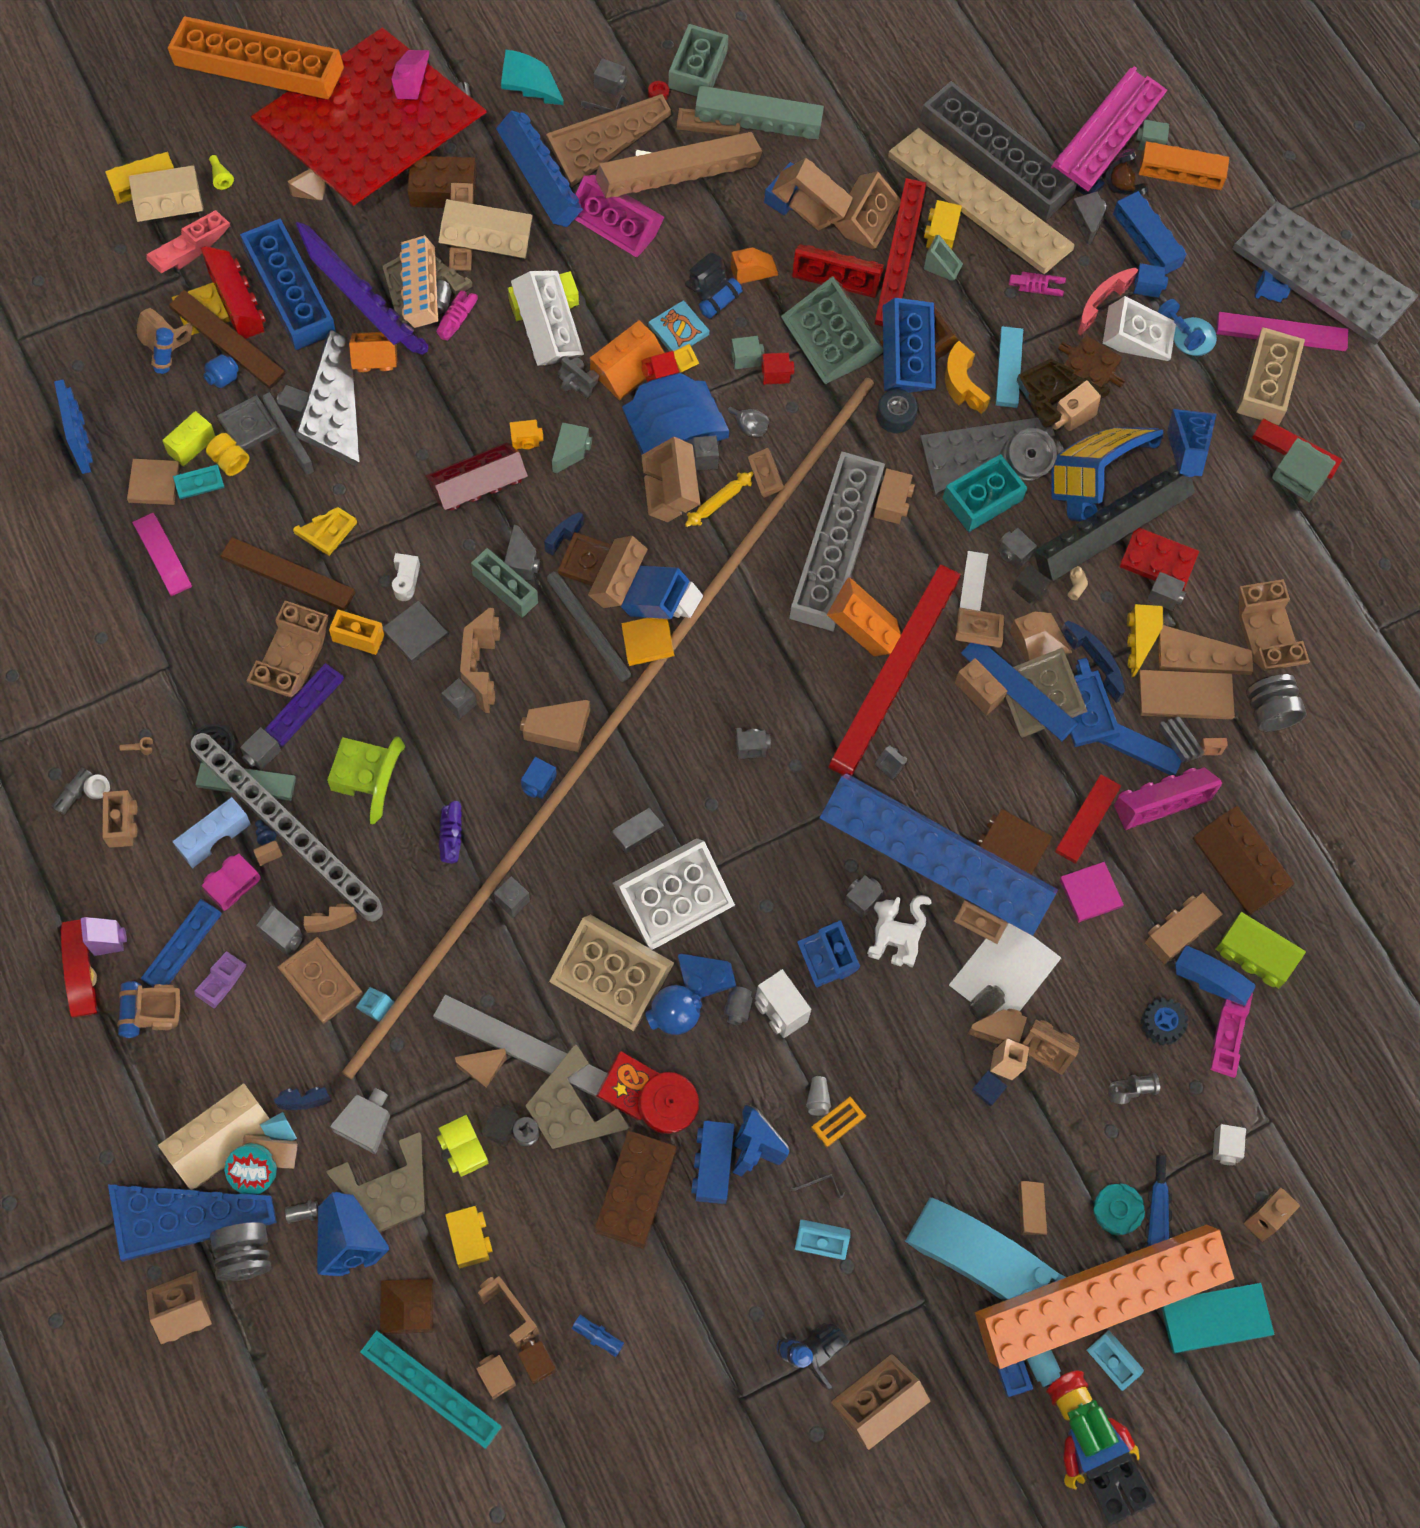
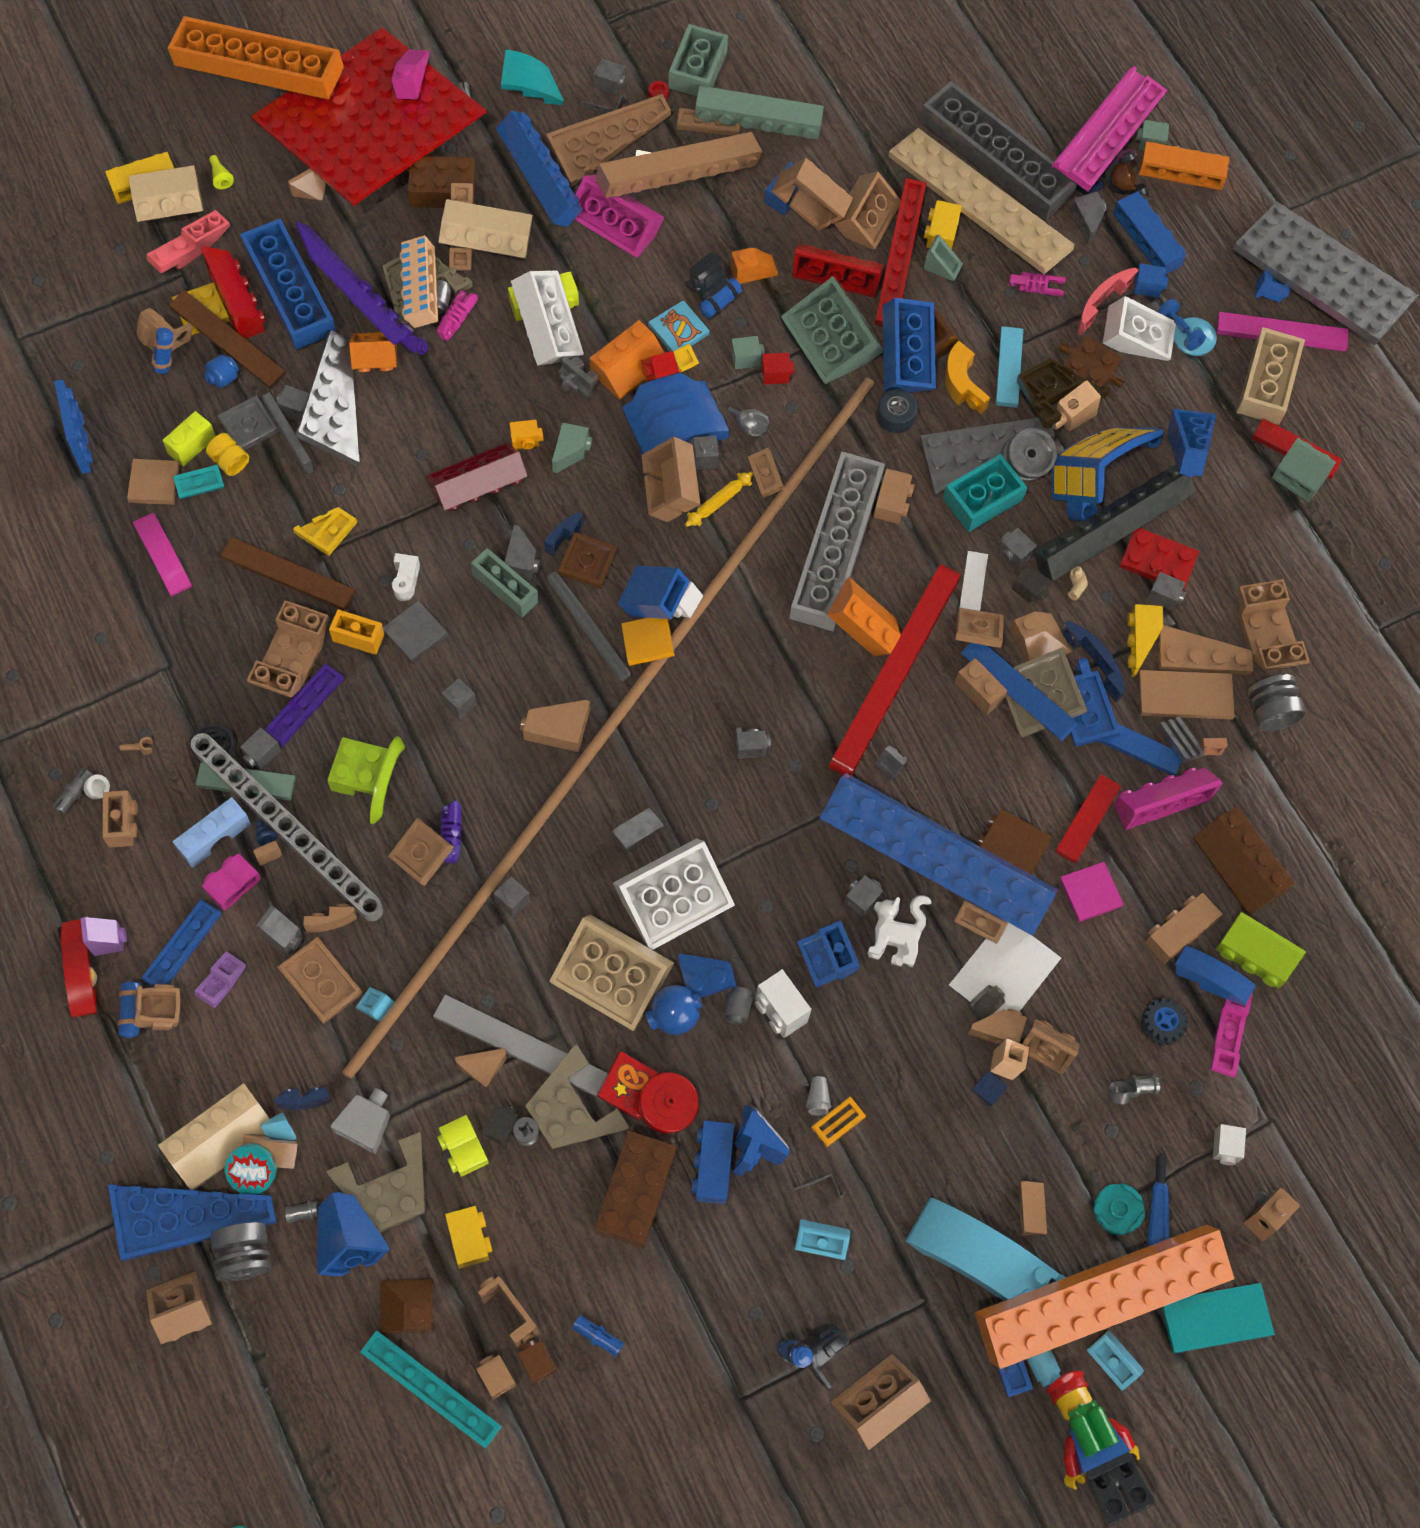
(420, 851): none -> medium nougat tile
(479, 634): medium nougat slope -> none
(538, 778): blue brick -> none
(617, 572): medium nougat brick -> none

